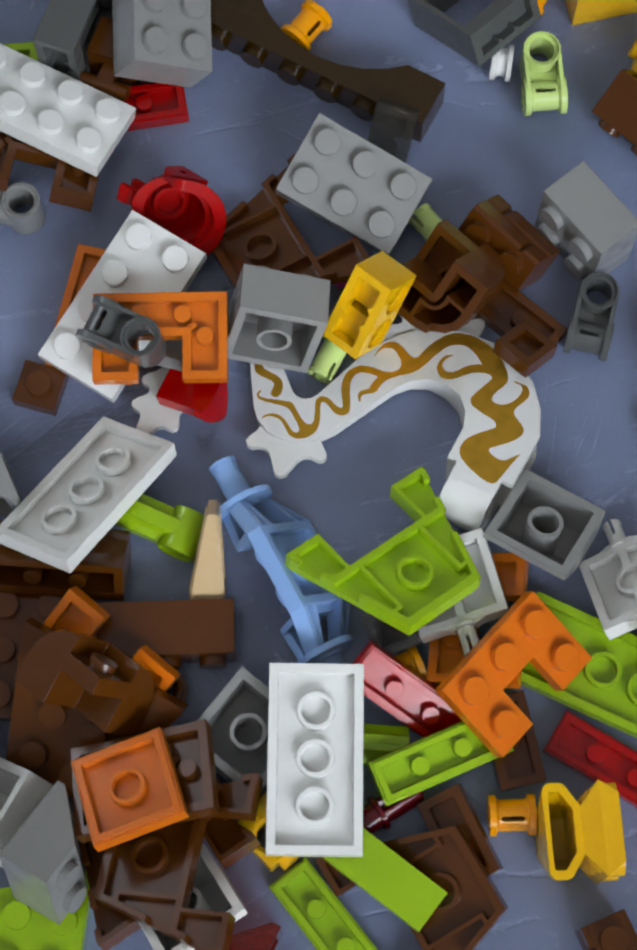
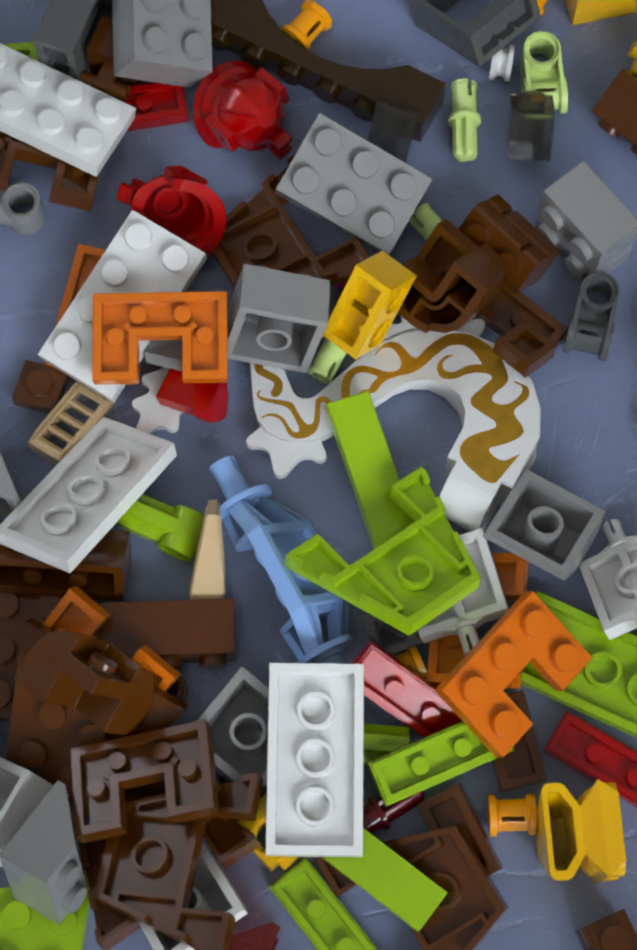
(39, 441): none -> tan slope
(115, 328): dark grey piece -> none
(129, 789): orange plate -> none
(242, 109): none -> red helmet
(368, 465): none -> lime tile
(464, 120): none -> yellowish green axle
(530, 126): none -> clear smoke brick

